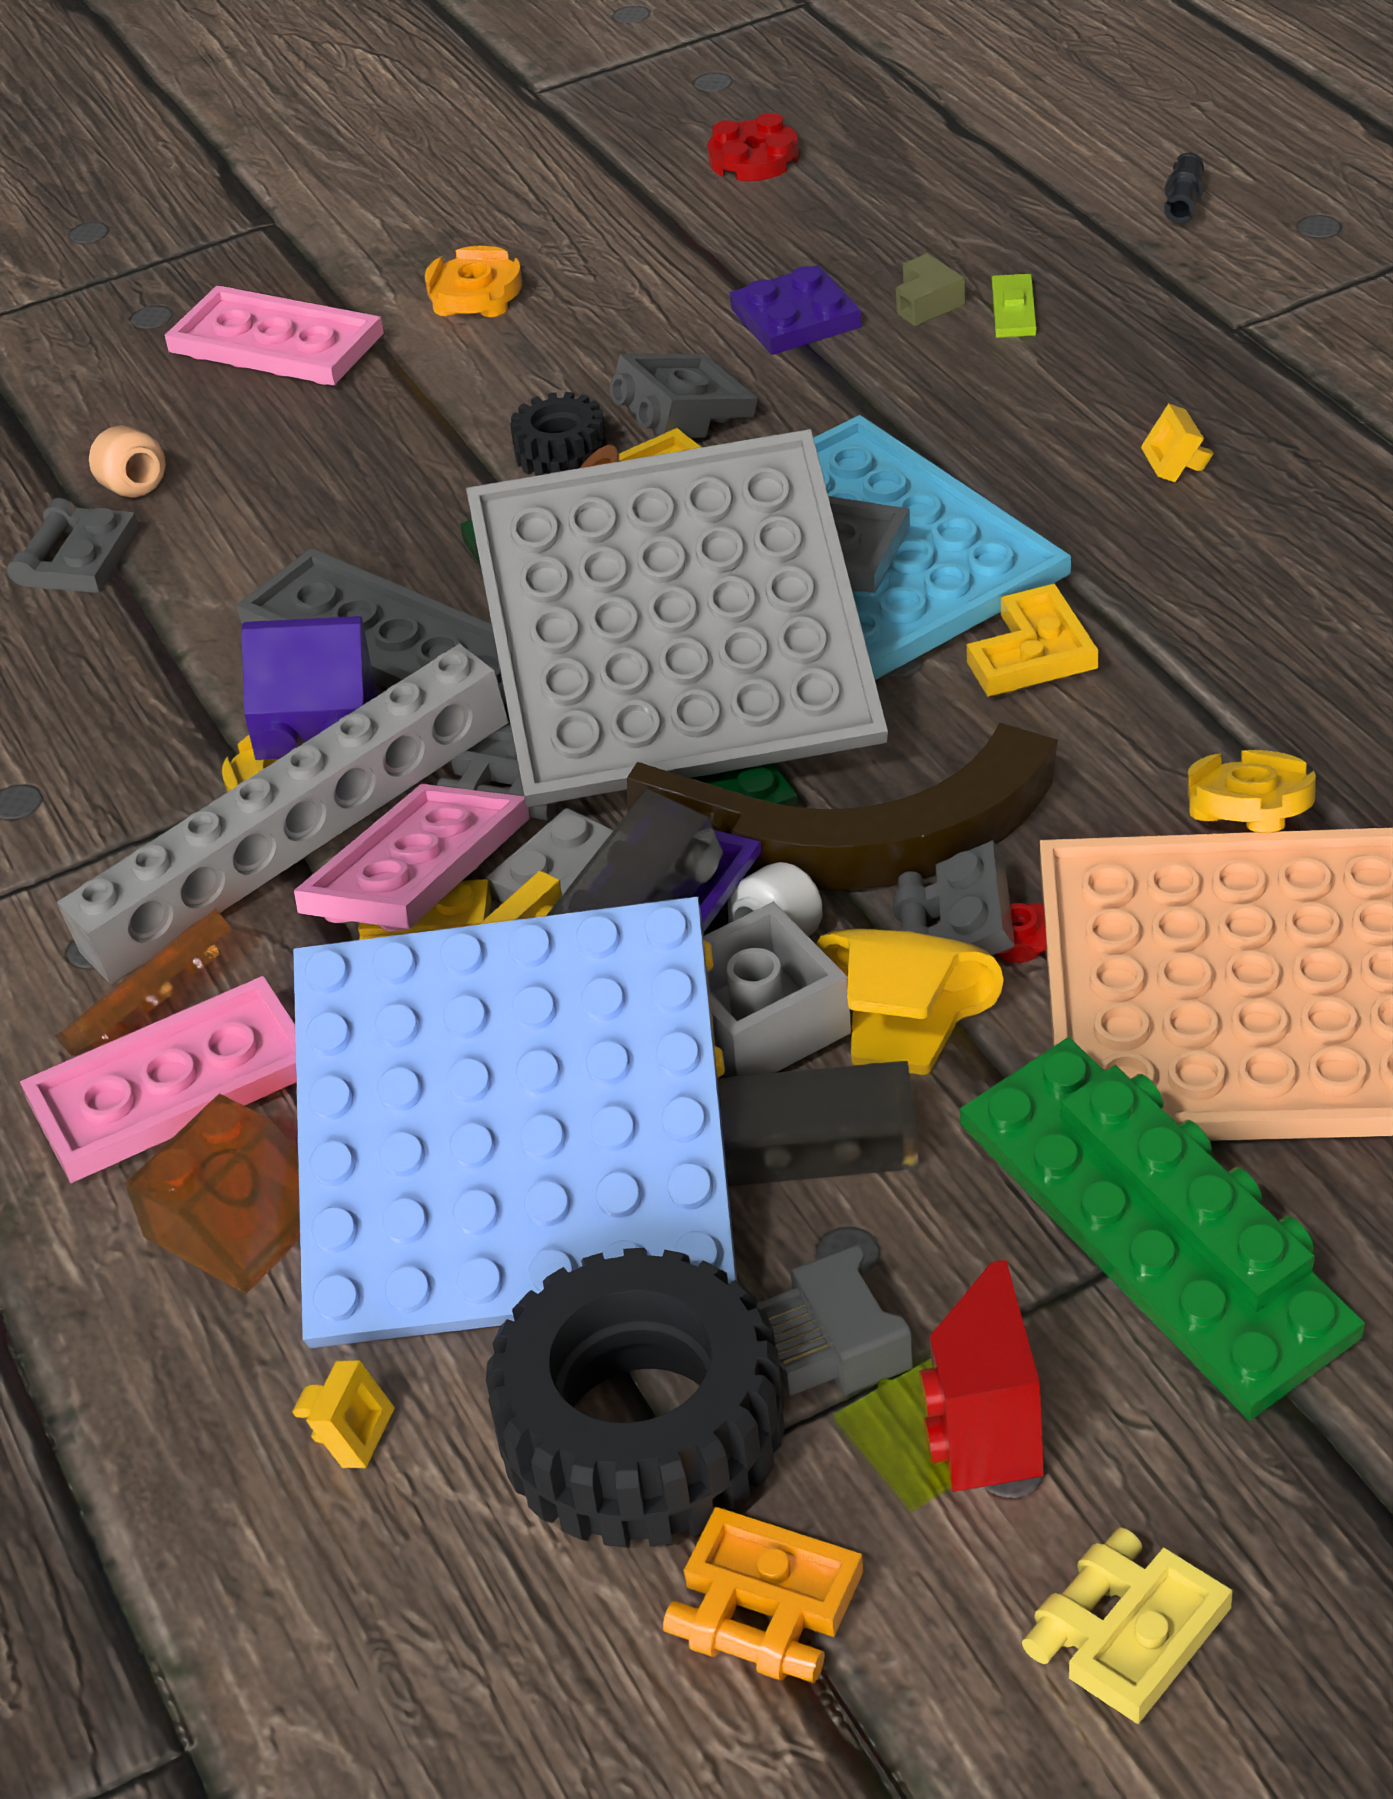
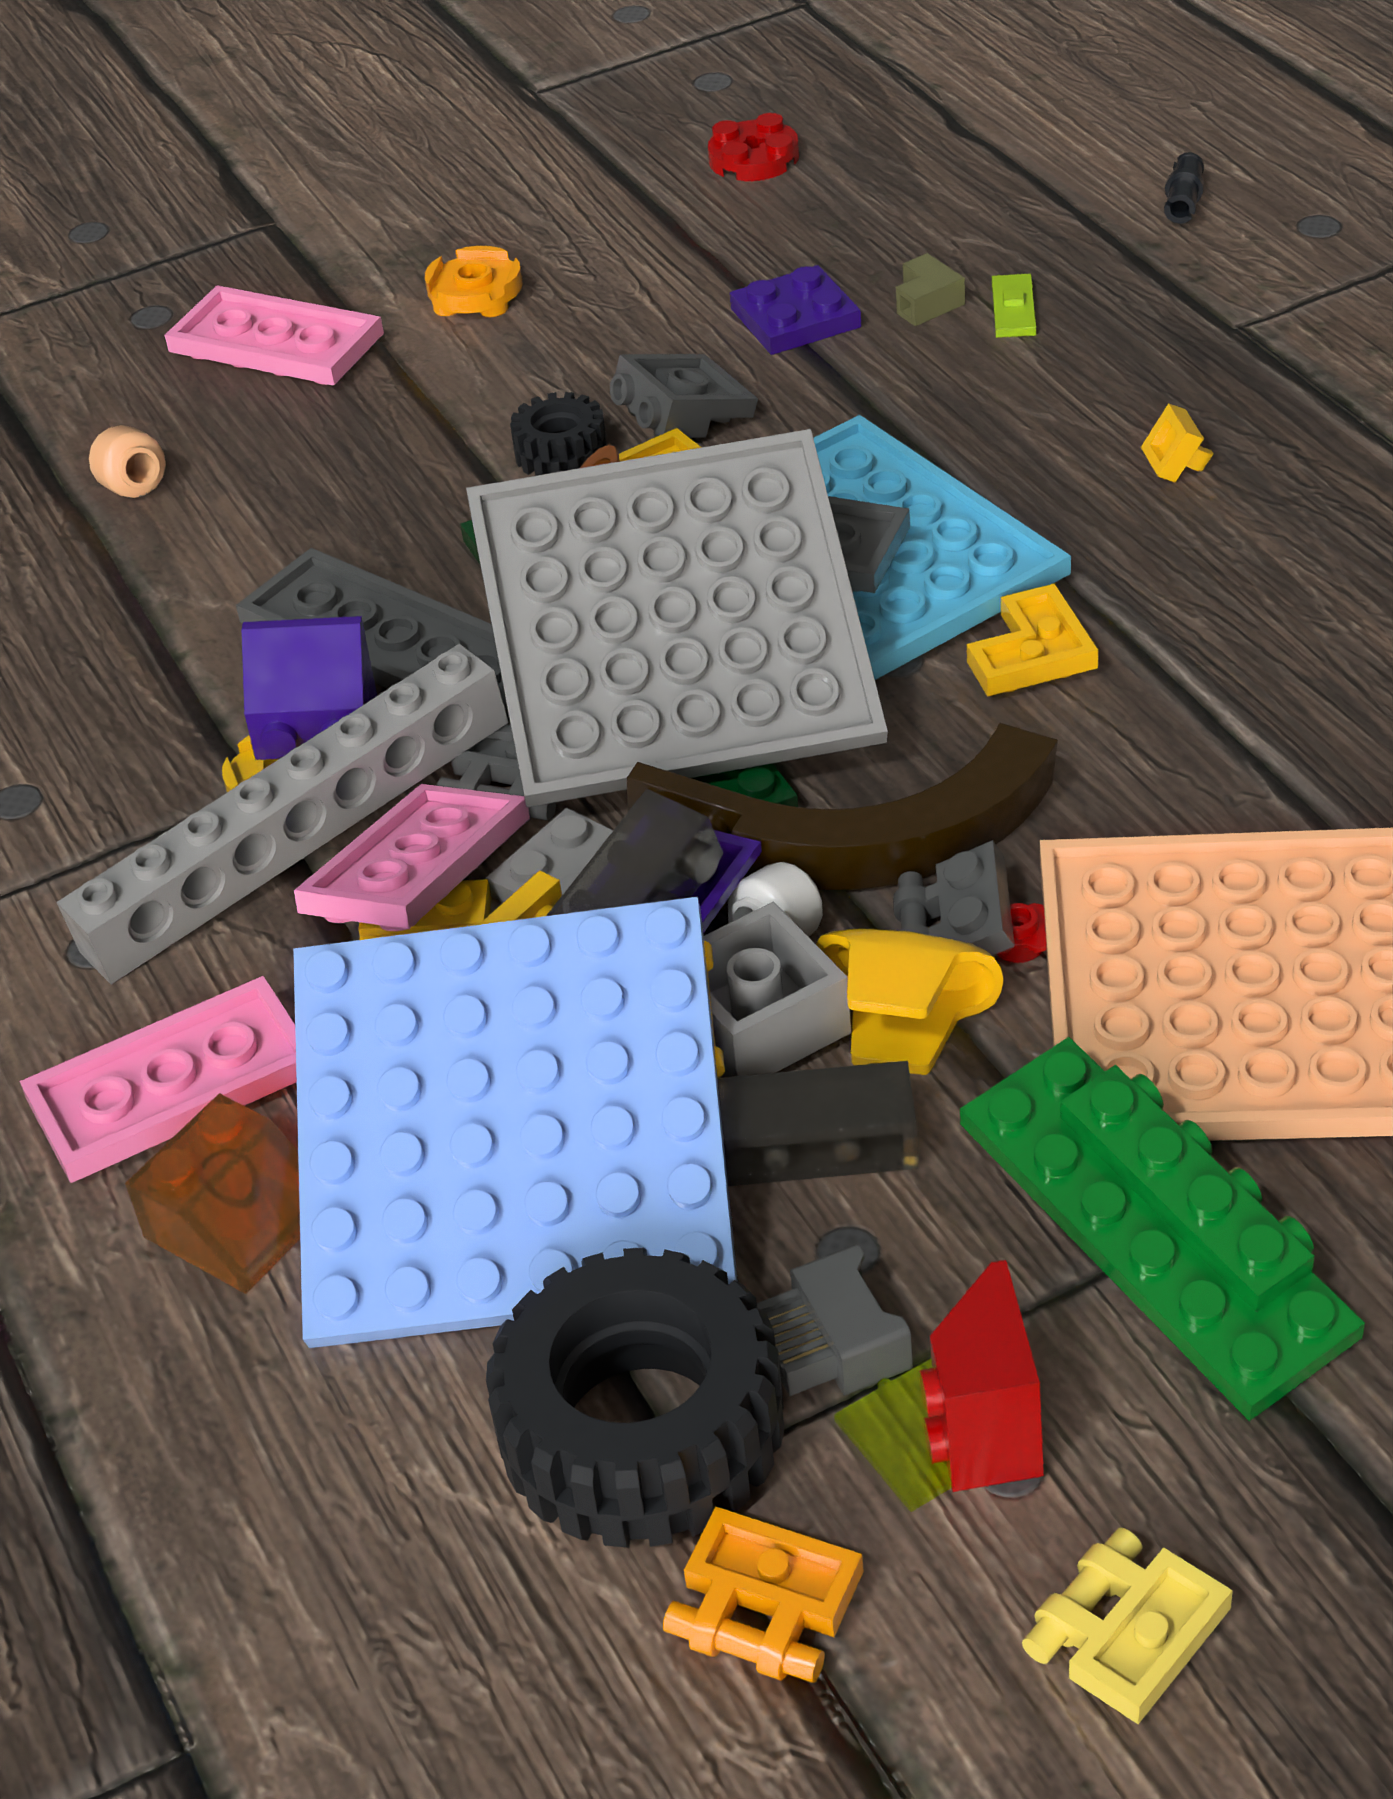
(87, 556): dark grey plate -> none
(146, 985): clear orange plate -> none
(346, 1413): yellow tile -> none
(1254, 791): yellow plate -> none

